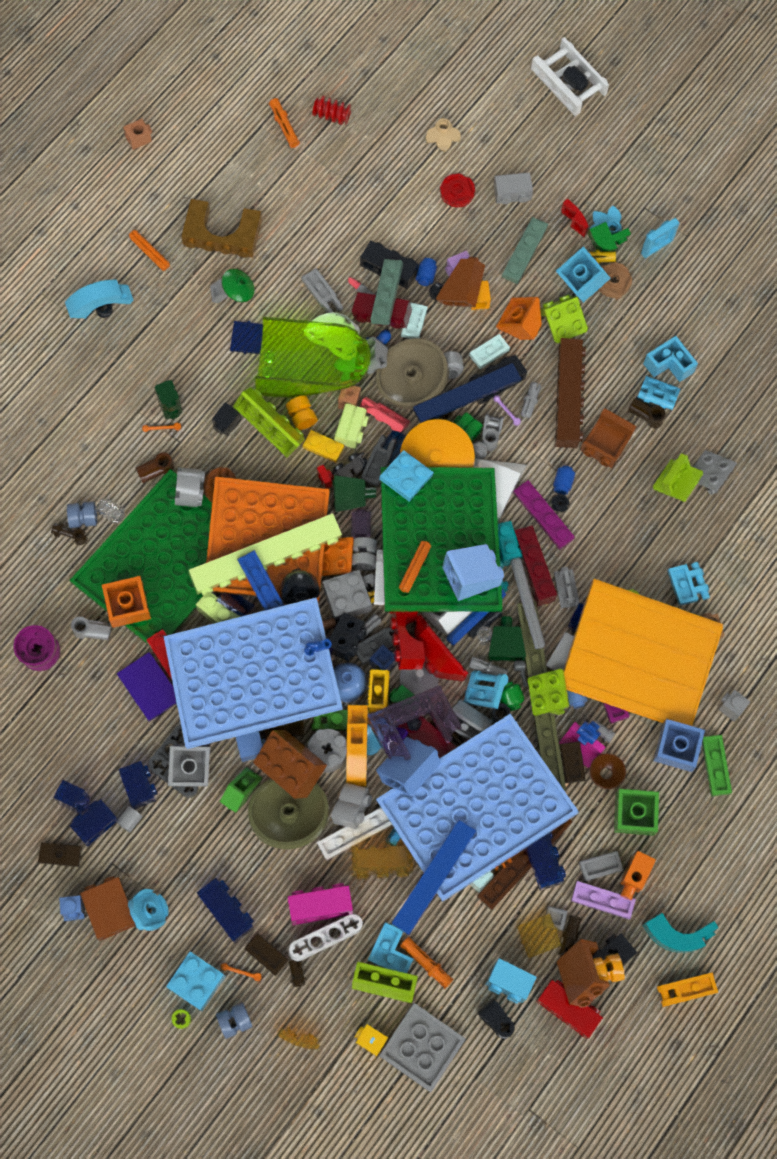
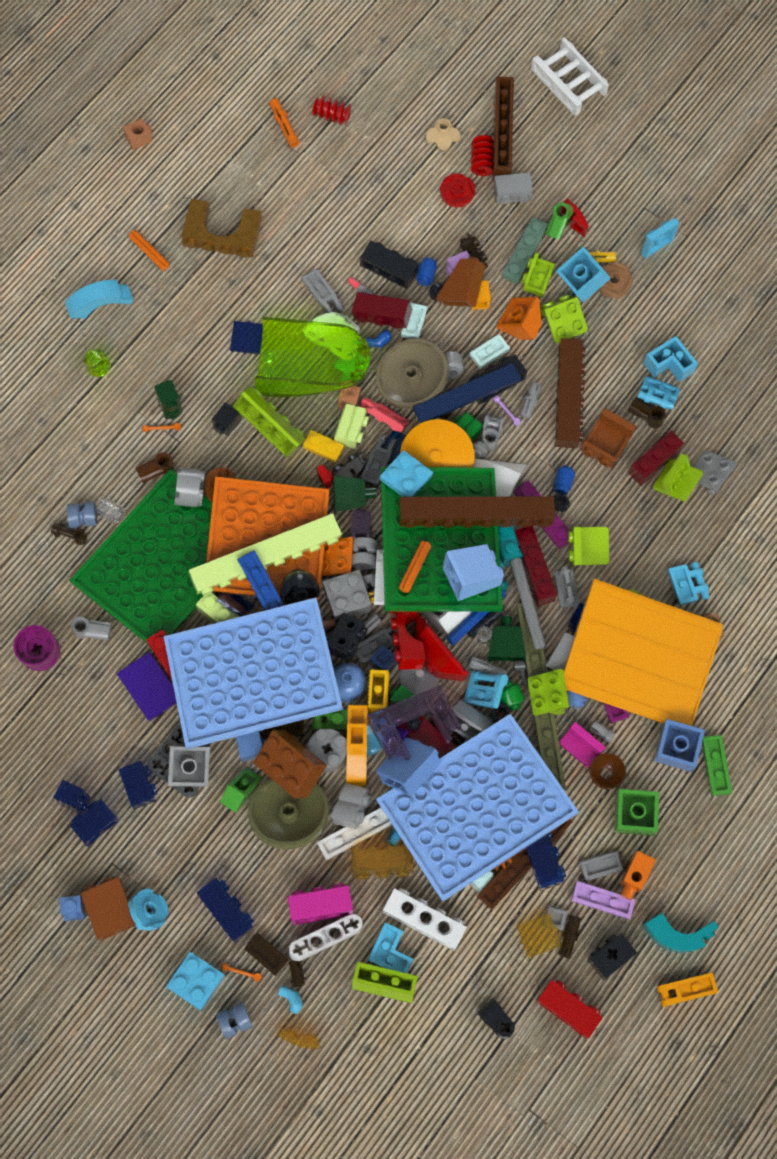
(60, 854): dark brown plate -> none
(97, 363): none -> clear neon green head
(104, 314): black bush -> none
(126, 601): orange brick -> none
(129, 819): light grey beam -> none
(174, 1019): lime bush -> none
(217, 292): light grey plate -> none
(237, 285): green dish -> none
(293, 997): none -> medium azure arm
(301, 414): light orange wheel -> none
(316, 646): blue arm -> none
(370, 1039): yellow brick -> none
(378, 355): light grey piece -> none
(386, 292): sand green plate -> none
(422, 958): orange pin -> none
(422, 1047): light grey plate -> none
(433, 877): blue tile -> none
(449, 939): none -> white brick
(471, 245): none -> dark brown hinge
(477, 511): none -> reddish brown brick
(482, 155): none -> red piece
(503, 126): none -> reddish brown brick
(510, 981): medium azure brick -> none
(538, 276): none -> lime bracket
(559, 222): none -> bright green piece
(572, 762): dark brown plate -> none
(575, 78): black brick -> none
(580, 974): dark orange panel -> none
(588, 545): none -> lime bracket
(588, 733): blue gear -> none
(604, 240): green brick -> none
(612, 219): medium azure plate -> none
(615, 965): light orange wheel -> none
(656, 458): none -> dark red brick
(733, 705): light grey brick -> none

